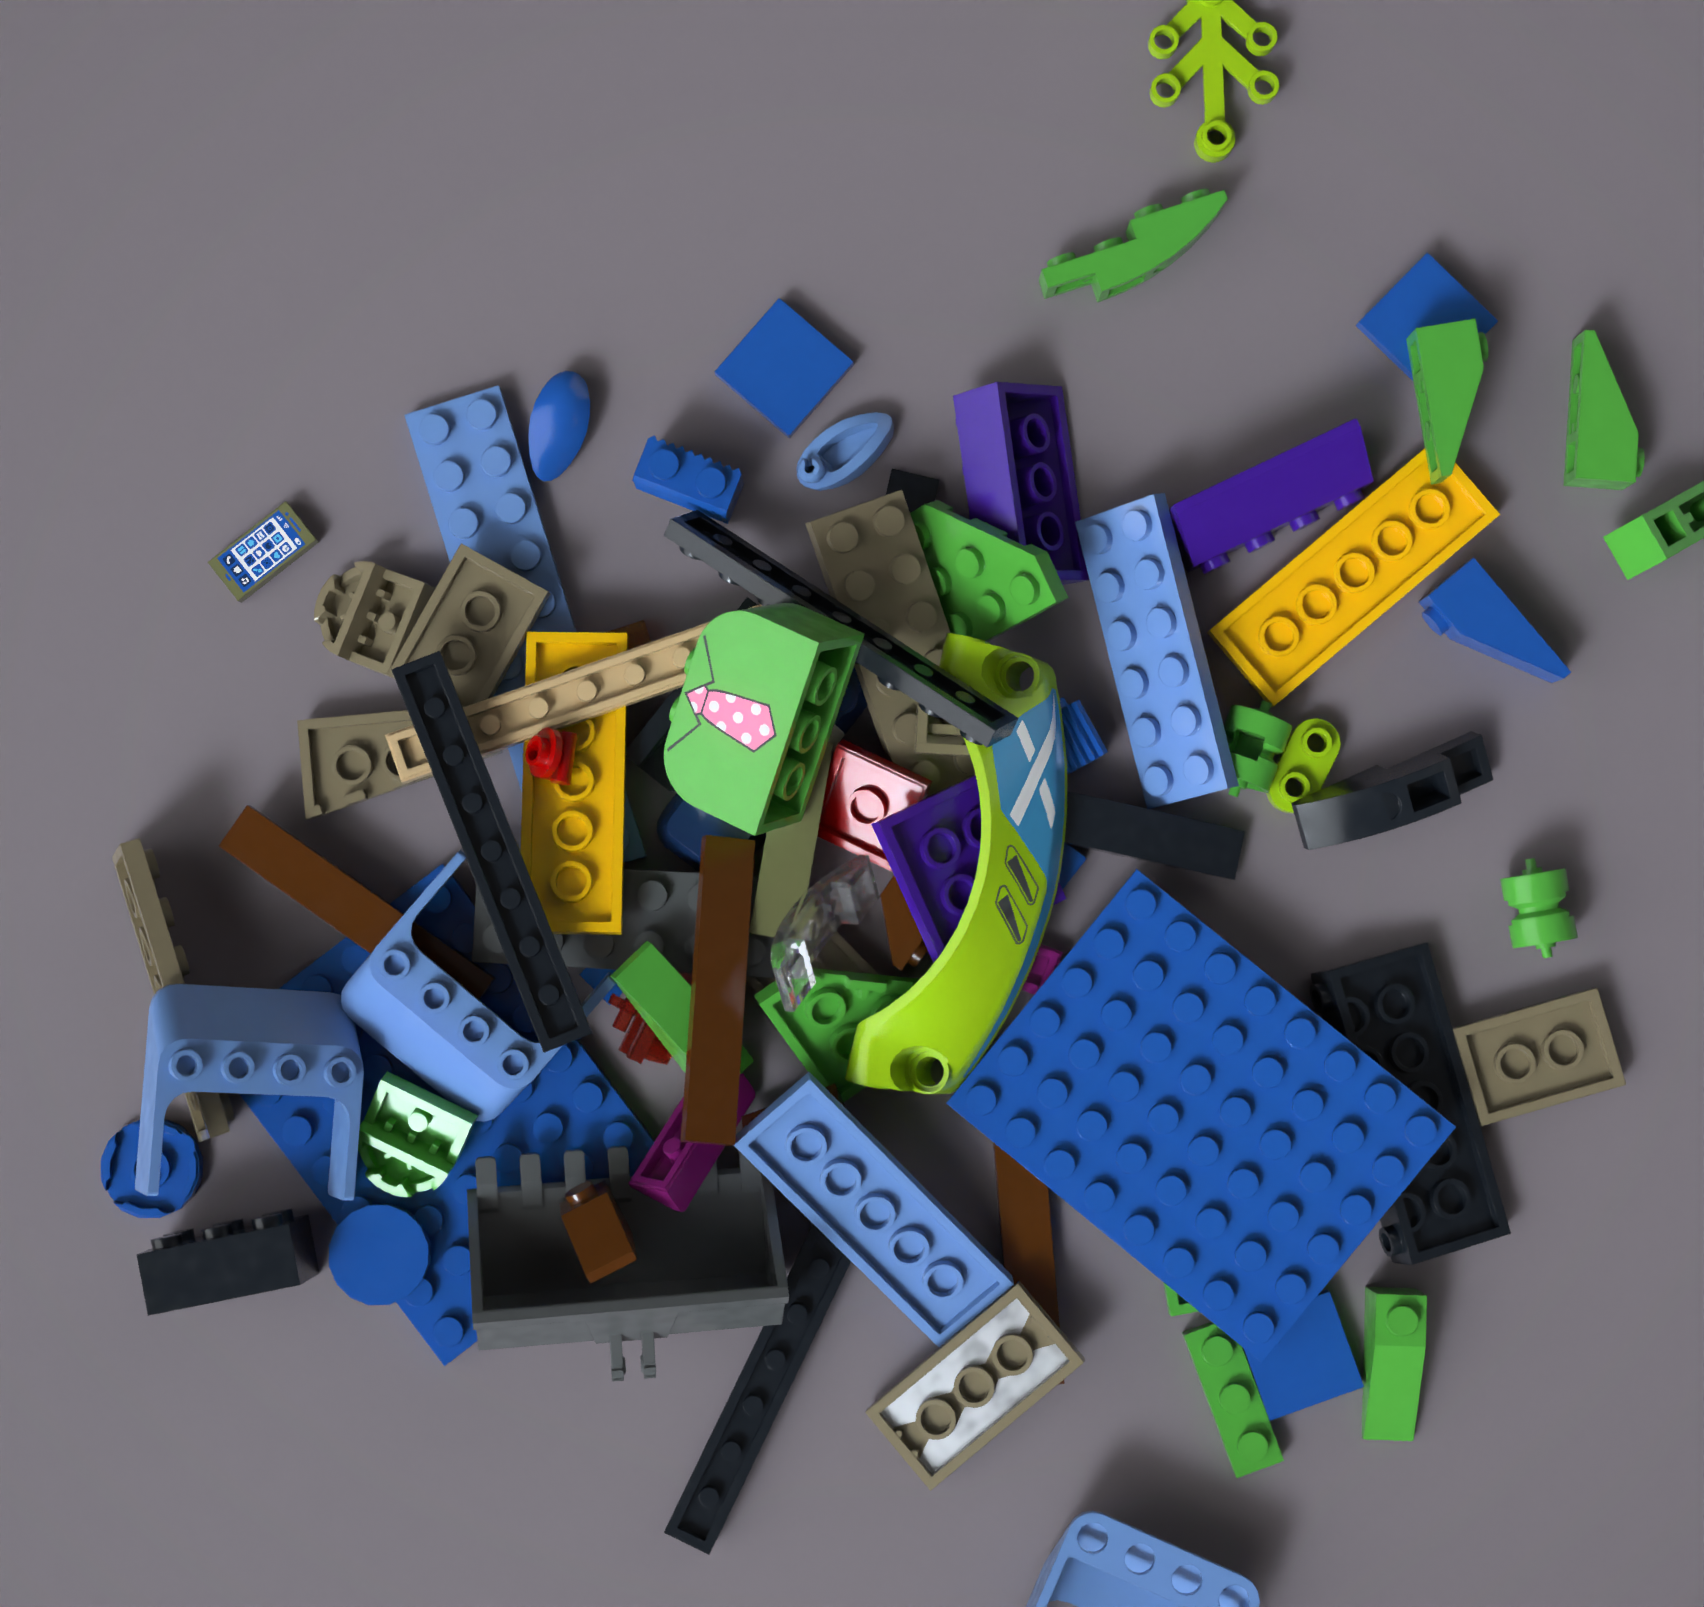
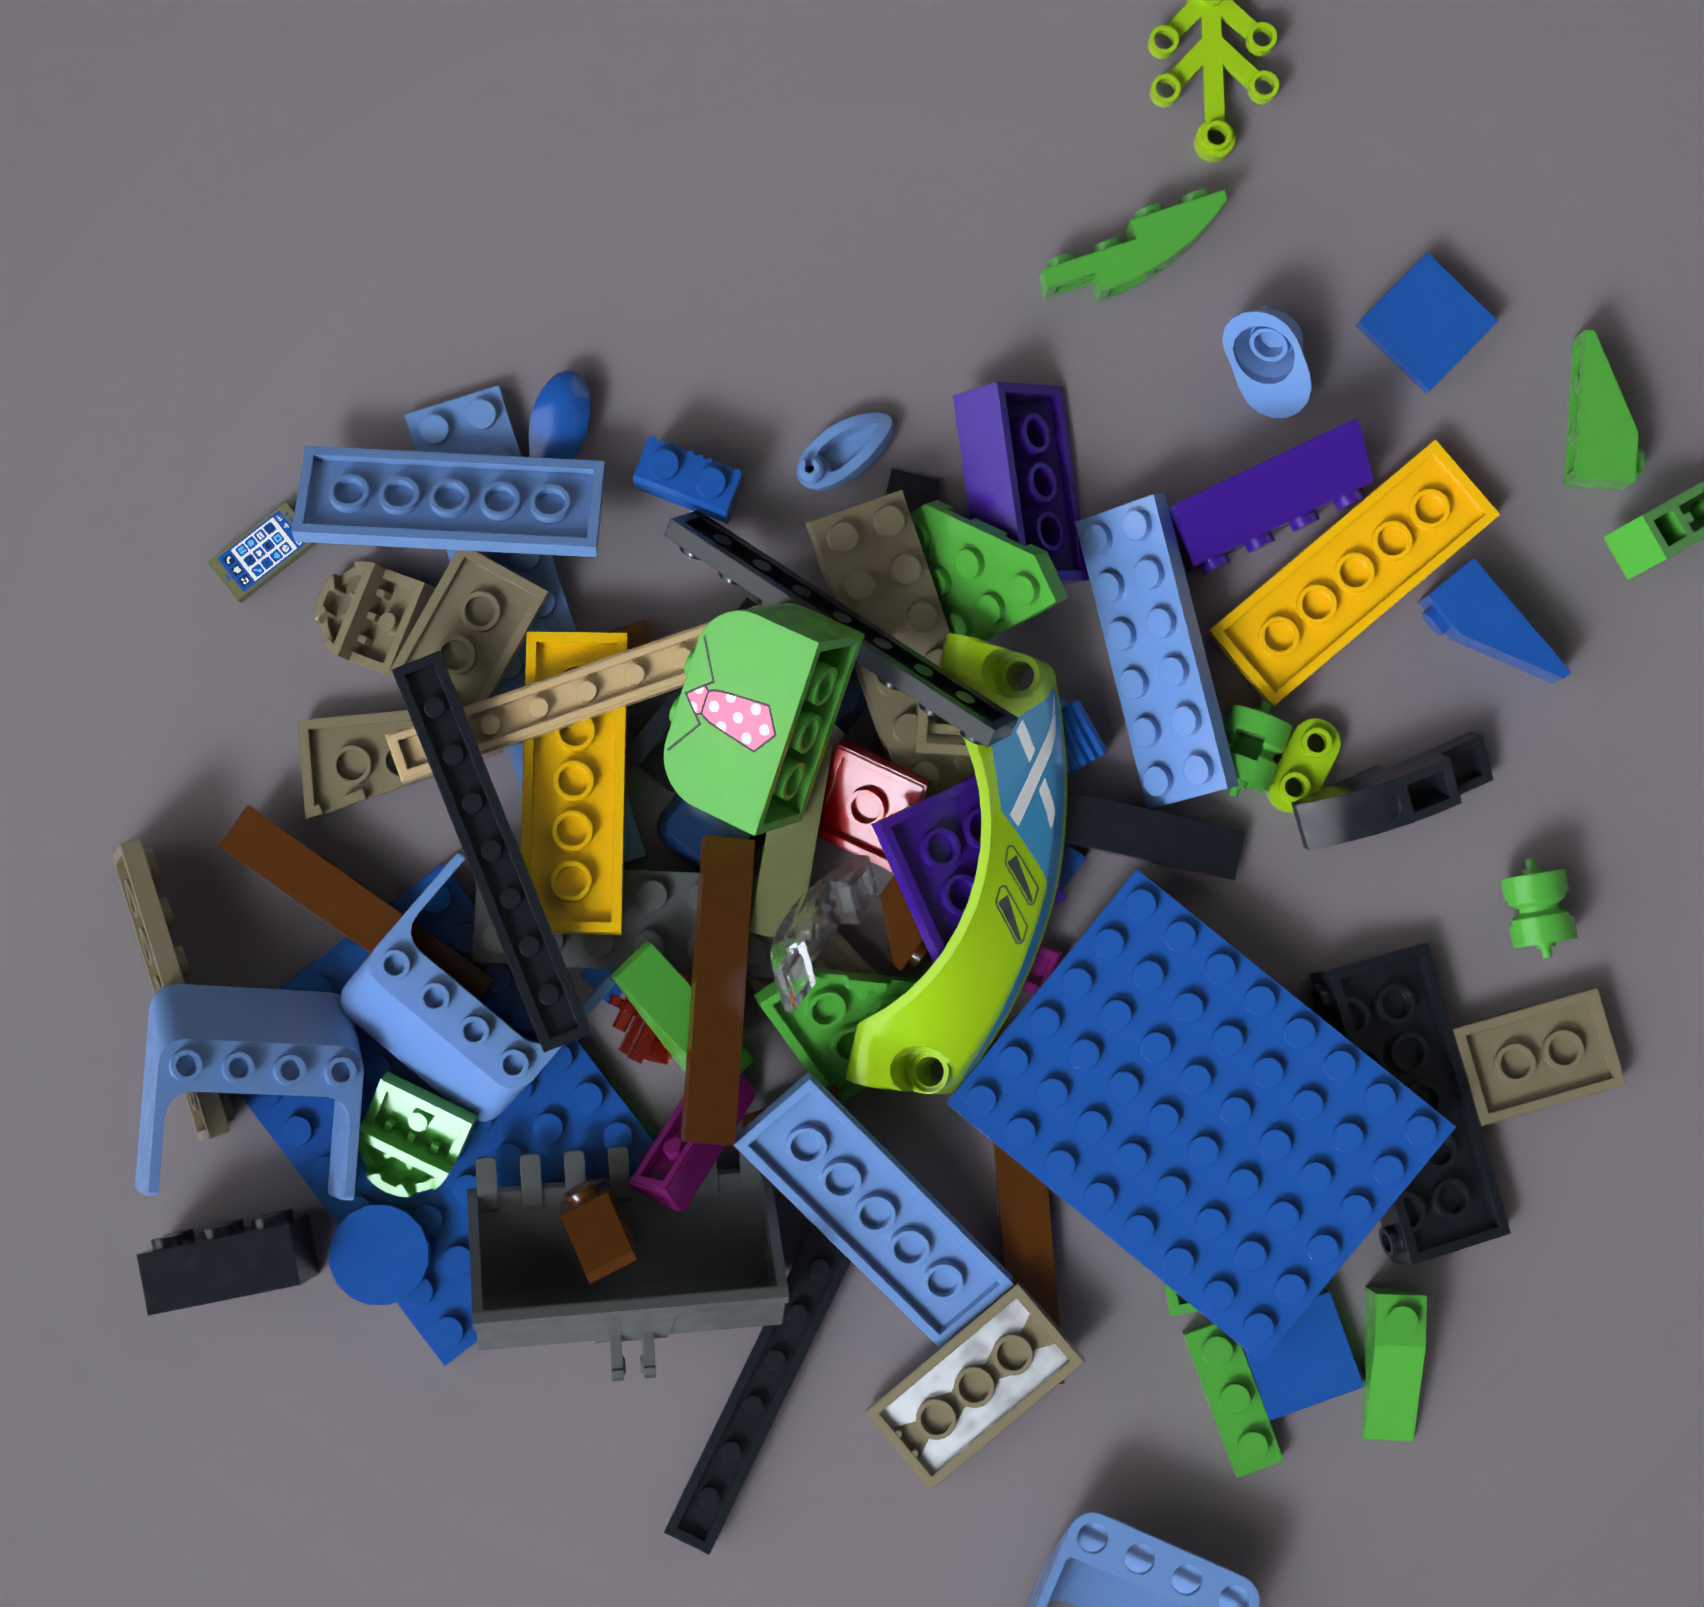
(179, 1171): blue tile -> none
(449, 501): none -> medium blue plate
(552, 755): red plate -> none
(784, 368): blue tile -> none
(1268, 361): none -> medium blue piece
(1446, 377): bright green slope -> none

